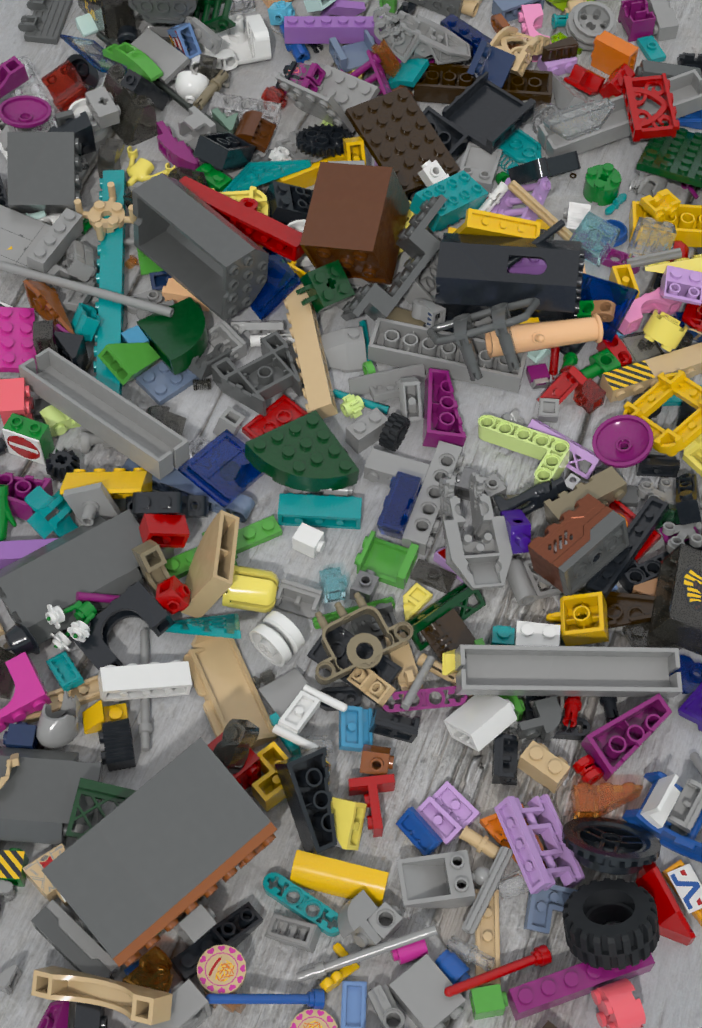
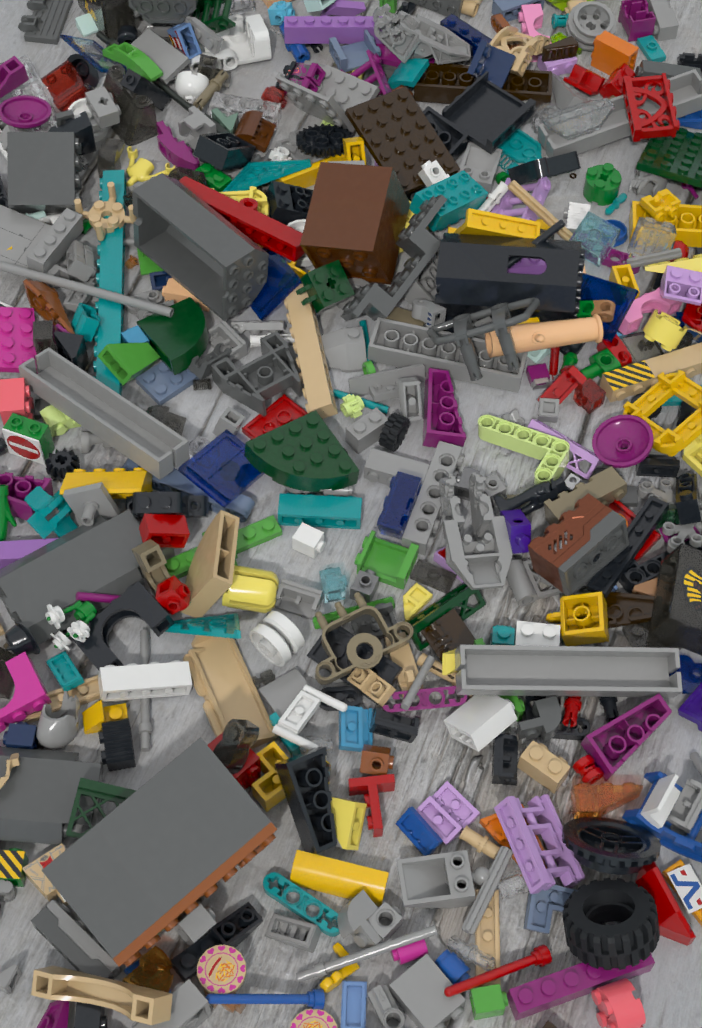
(389, 61): clear orange hinge -> none

